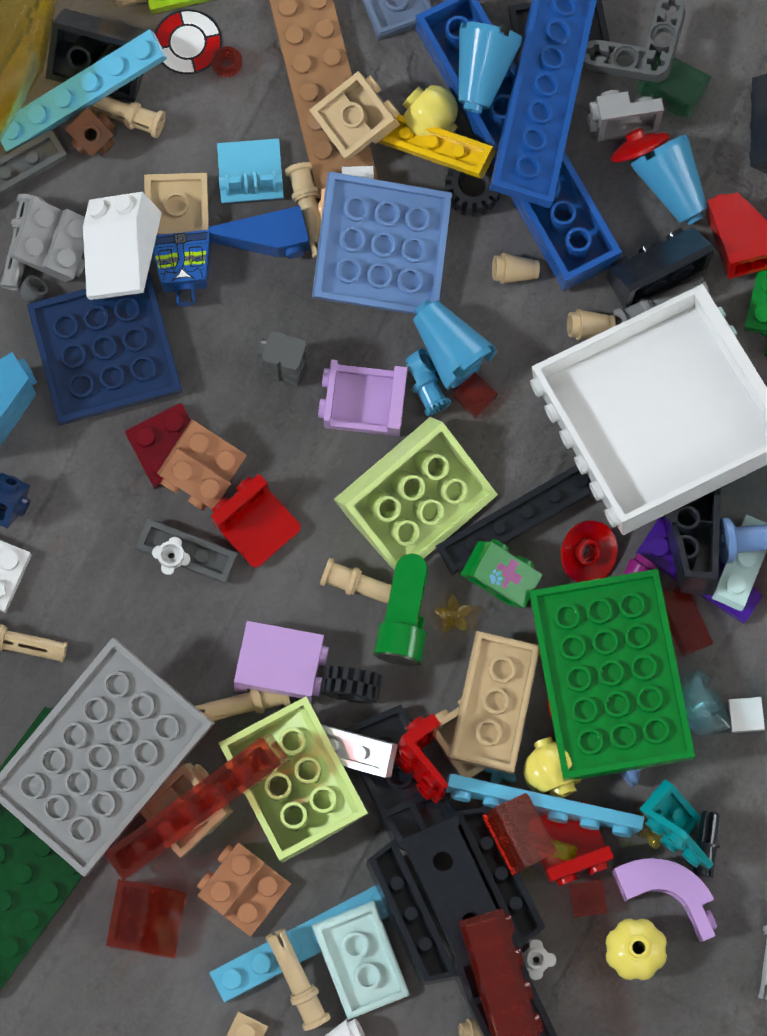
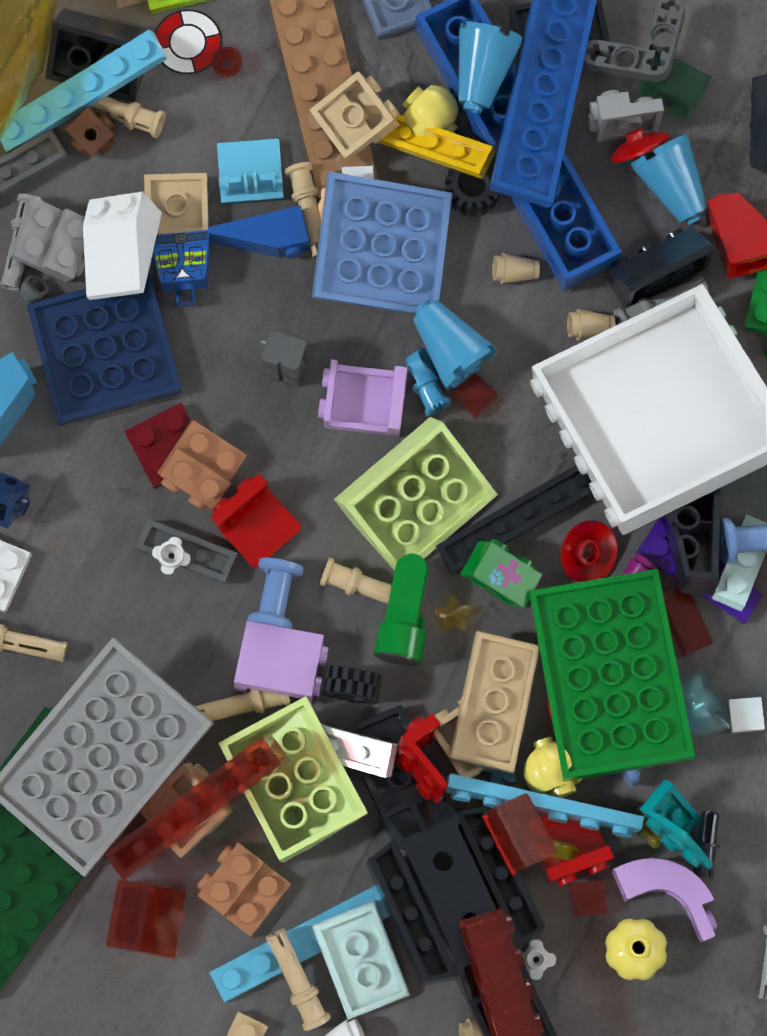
(276, 591): none -> medium blue piece

